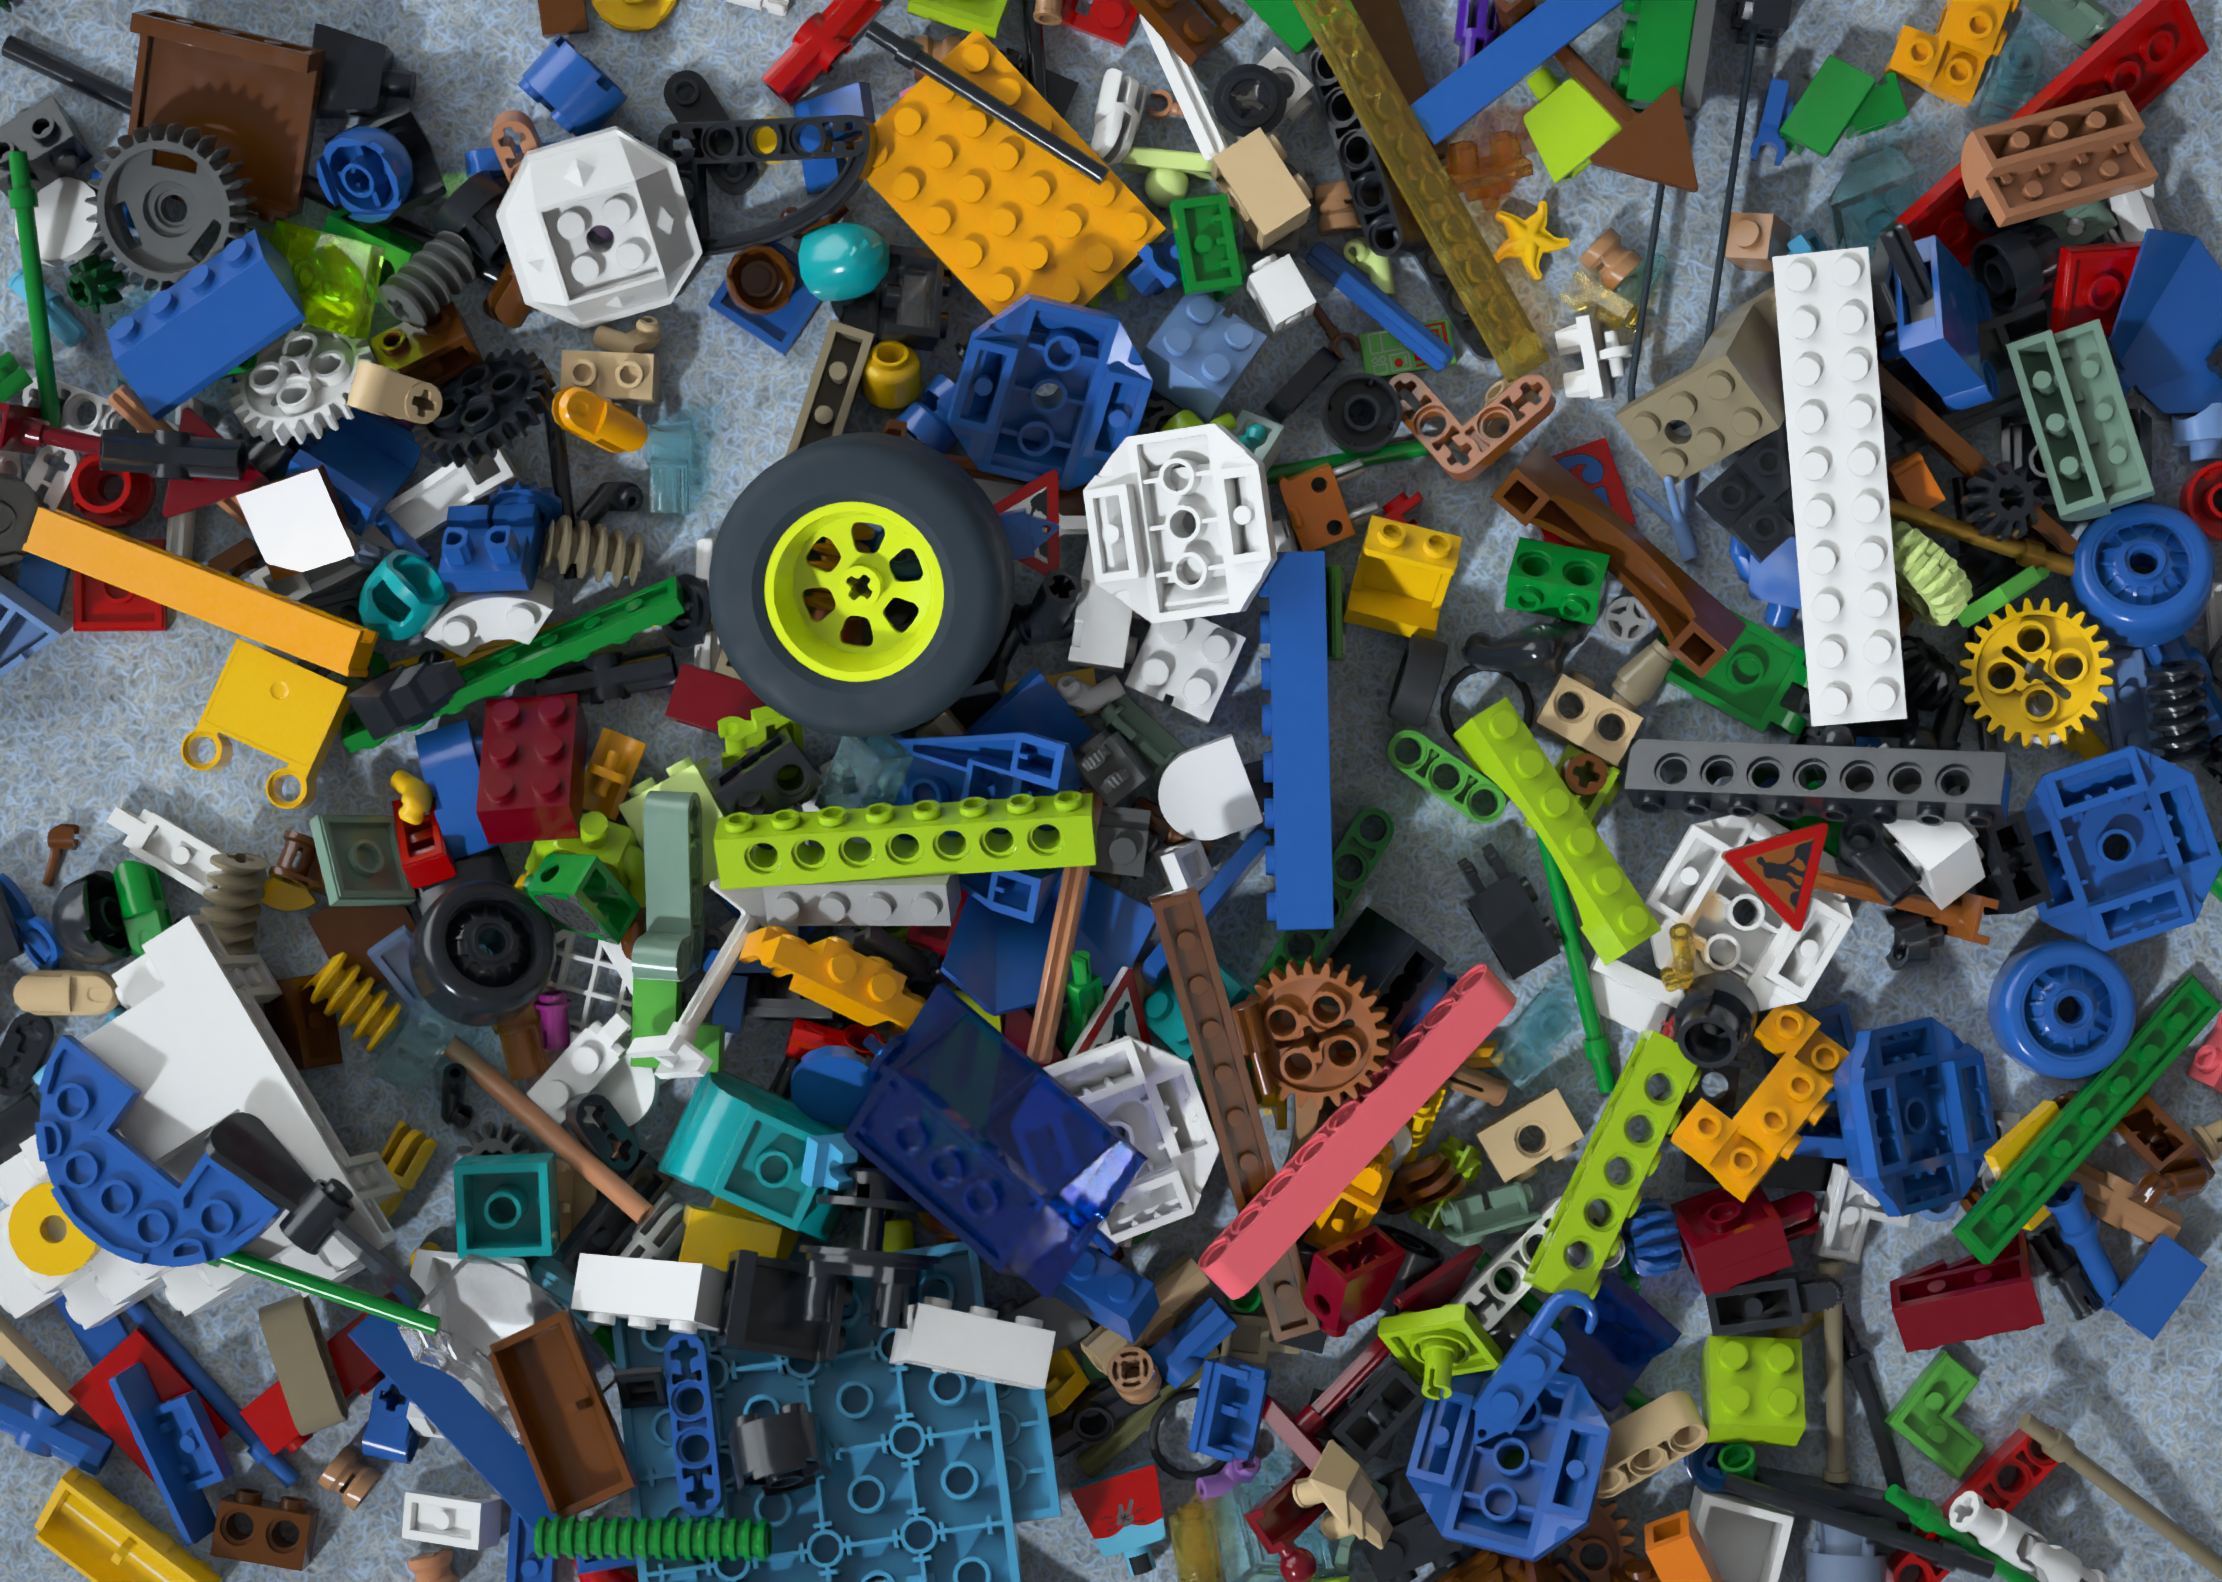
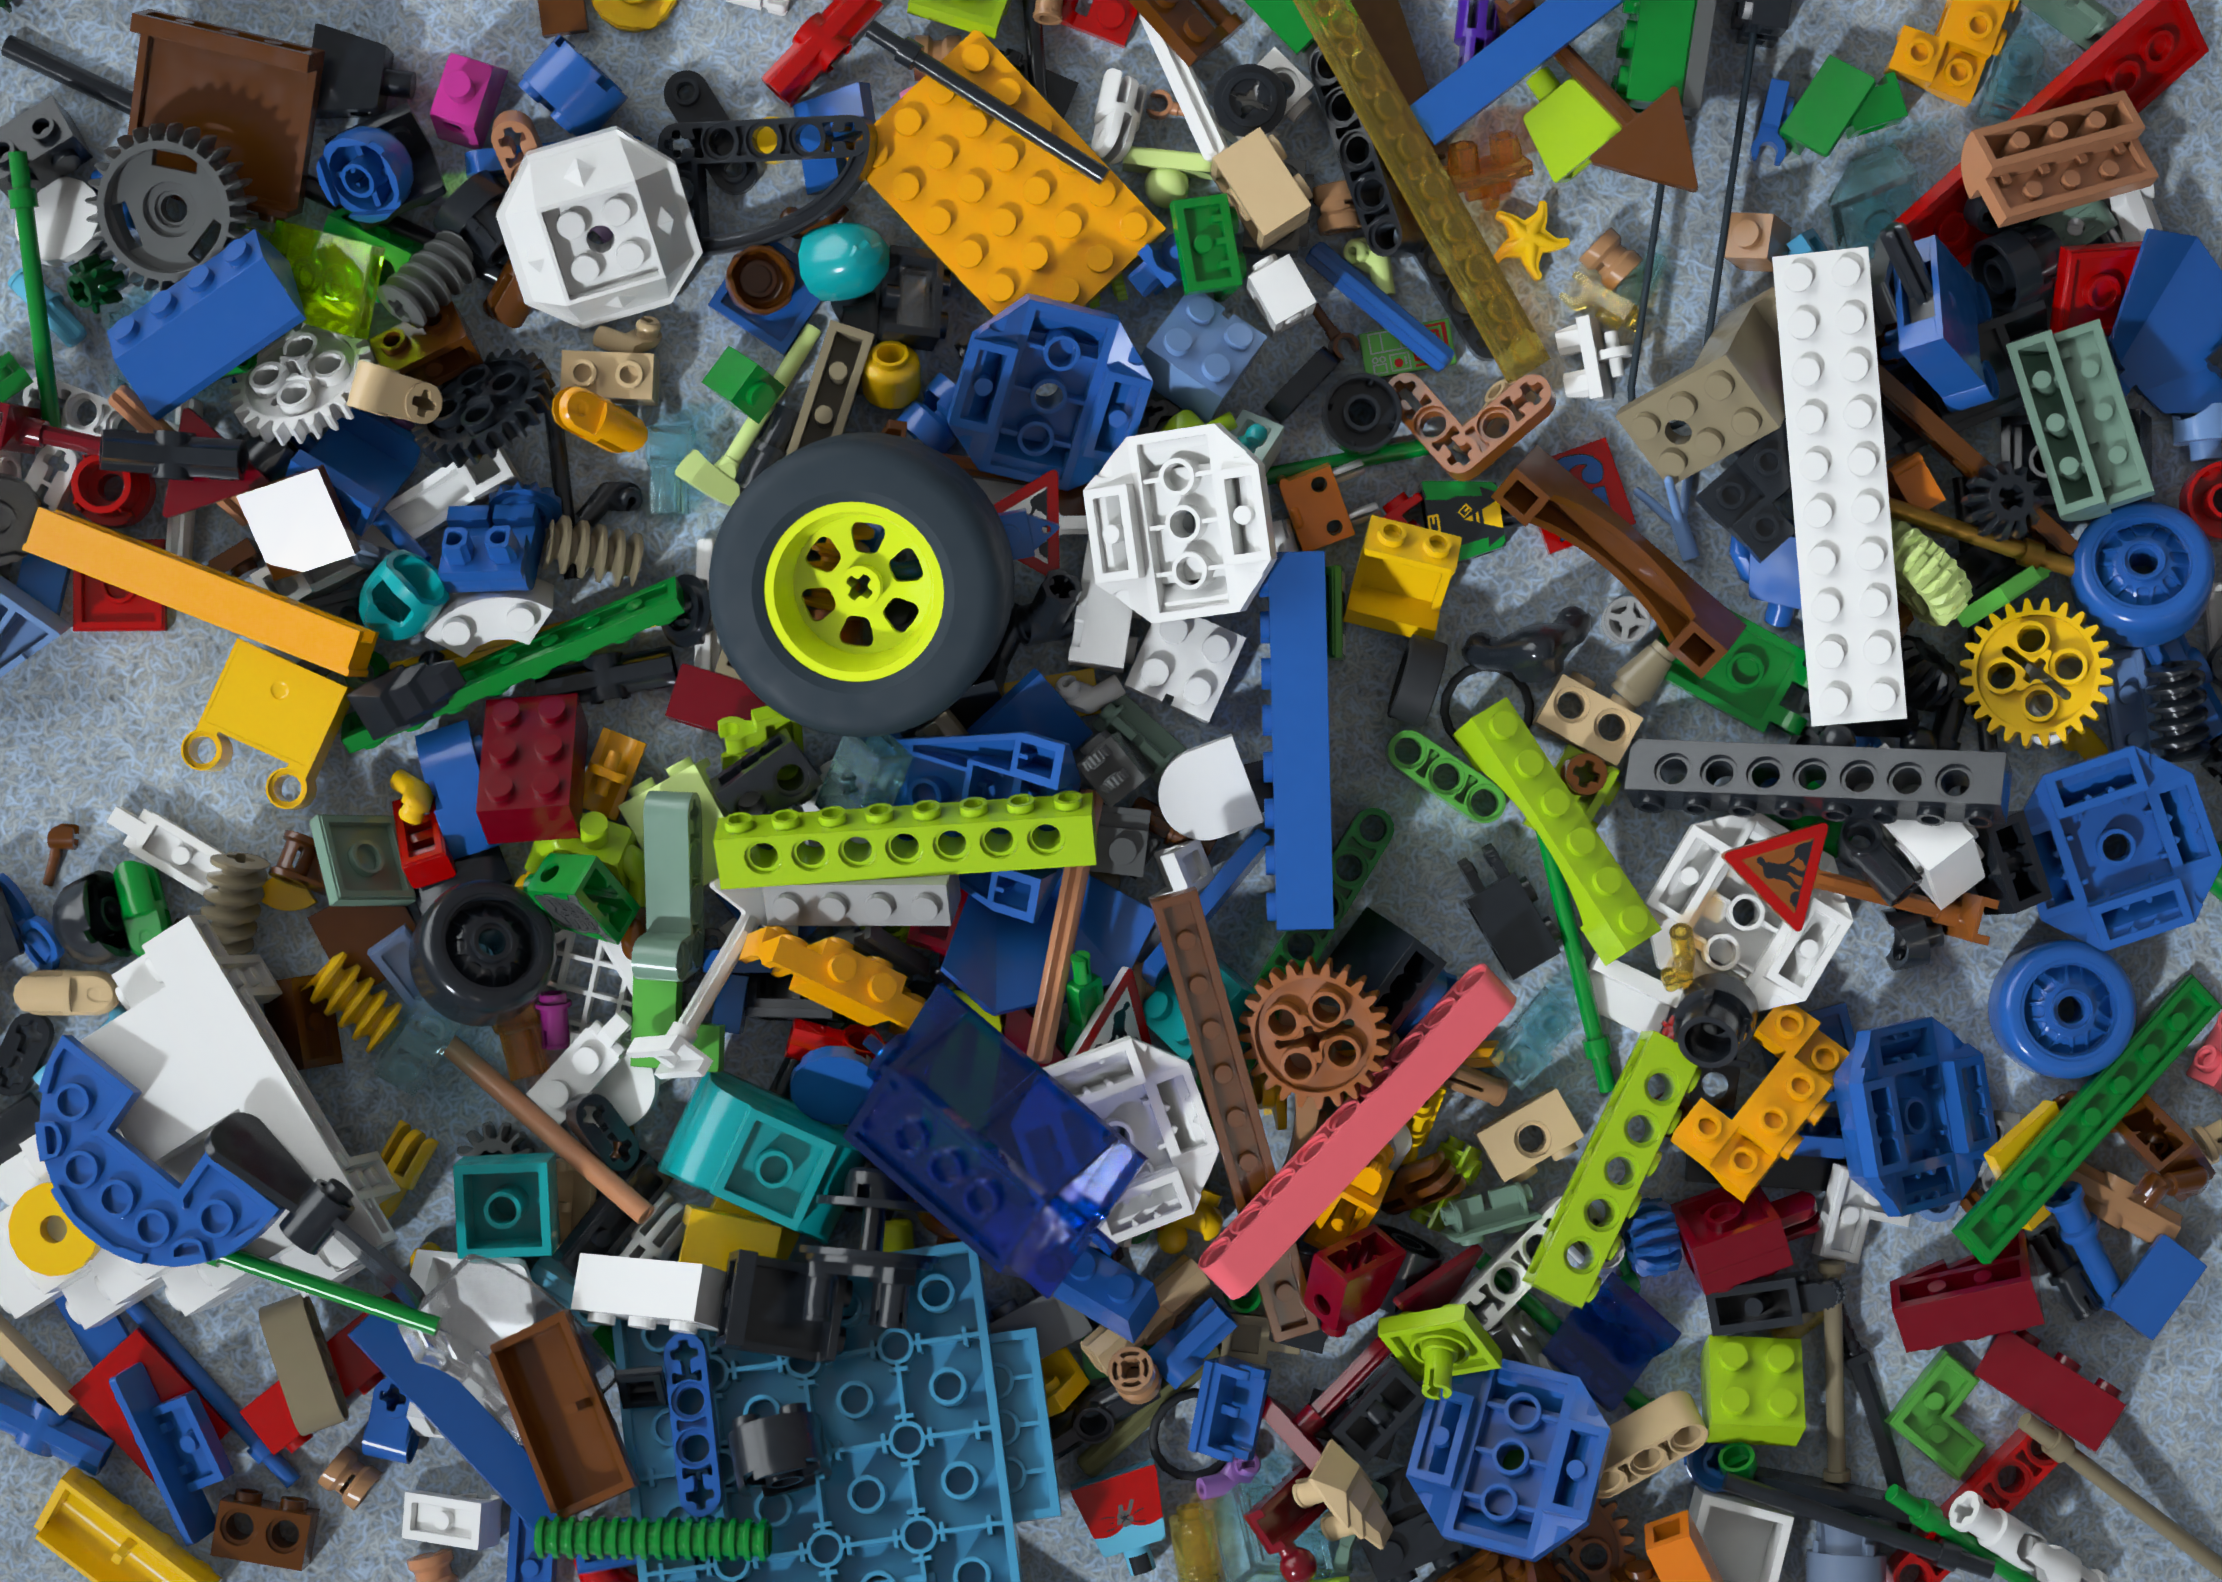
(452, 1096): black arm -> none
(466, 99): none -> dark pink torso
(719, 479): none -> yellowish green piece
(743, 384): none -> green brick
(773, 442): none -> black pin
(828, 1162): dark azure tile -> none
(975, 1344): white wedge -> none
(1206, 1220): none -> yellow animal
(1253, 1041): reddish brown axle -> none
(1467, 512): none -> torso
(1527, 1367): blue plate -> none
(1557, 581): green brick -> none
(2052, 1388): none -> dark red wedge

